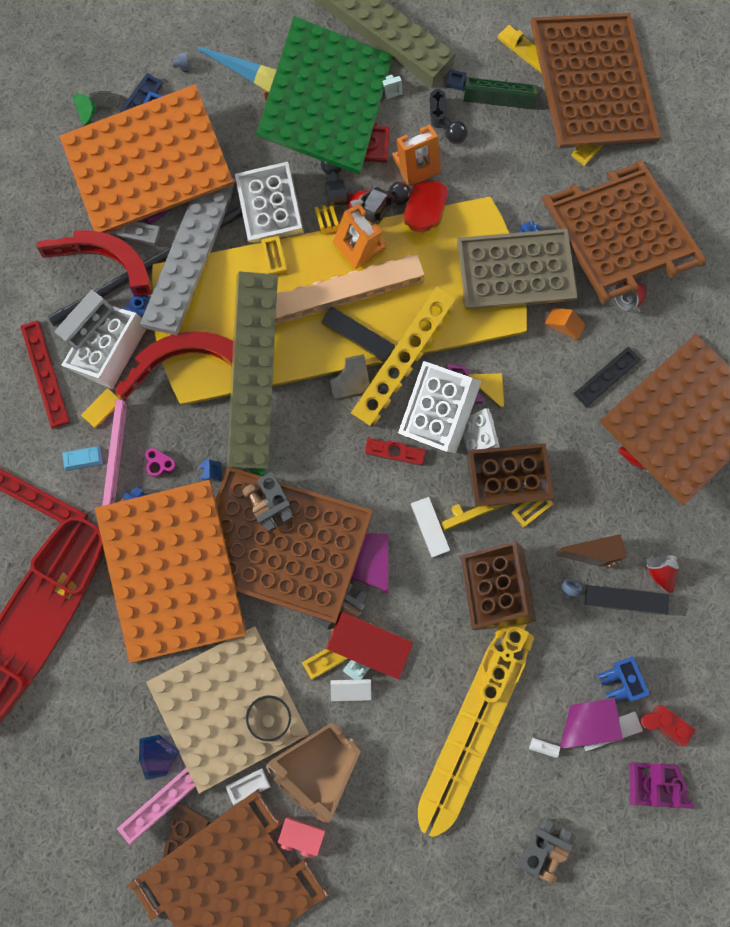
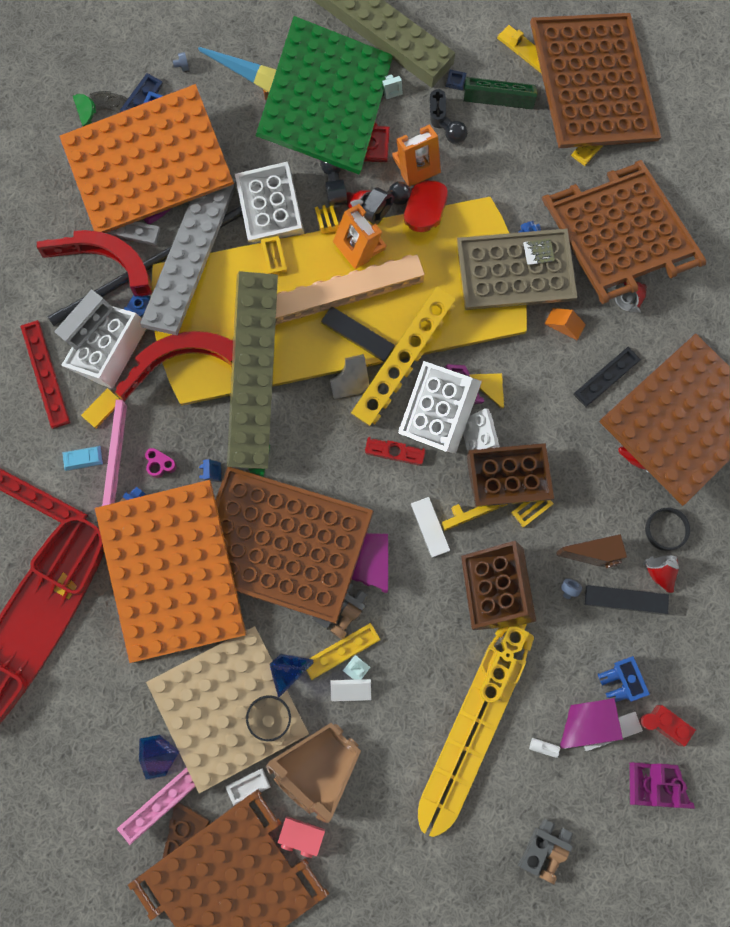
(271, 507): dark grey hips -> none
(287, 671): none -> clear blue slope
(369, 645): red tile -> none
(539, 251): none -> sticker
(683, 518): none -> black tyre

